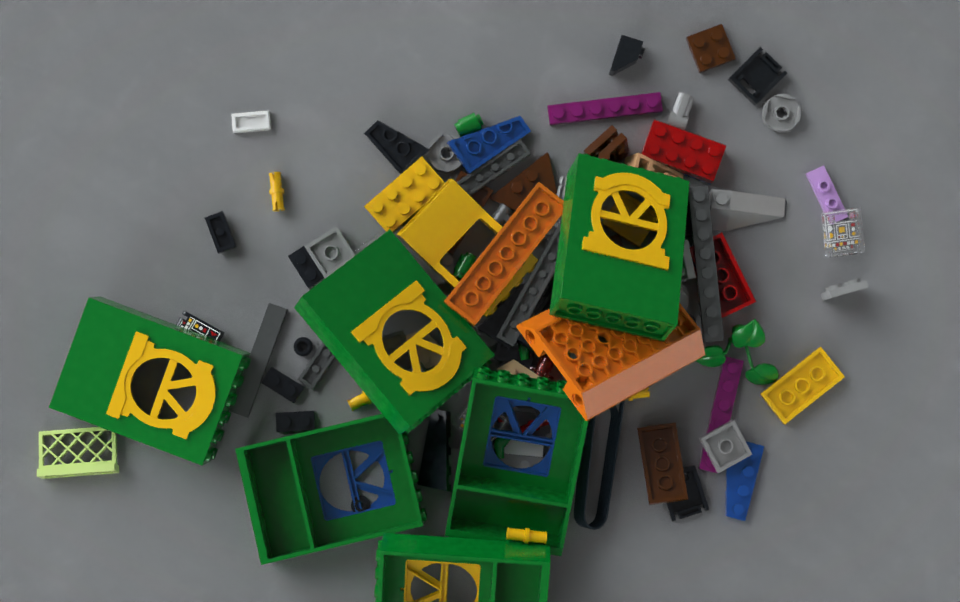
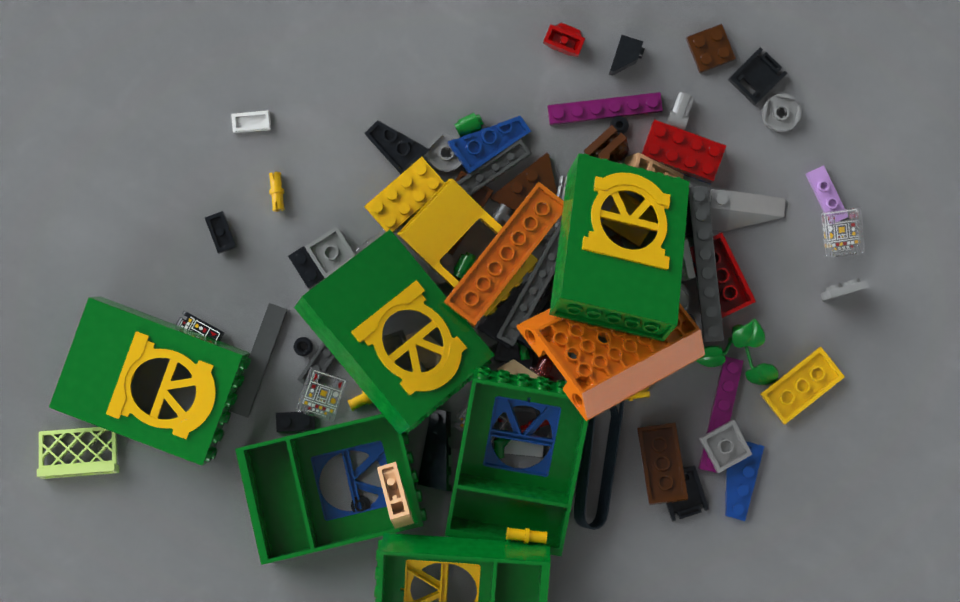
(282, 384): black plate -> none
(321, 398): none -> clear container
(395, 495): none -> light nougat slope
(564, 39): none -> red slope
(623, 130): none -> black plate

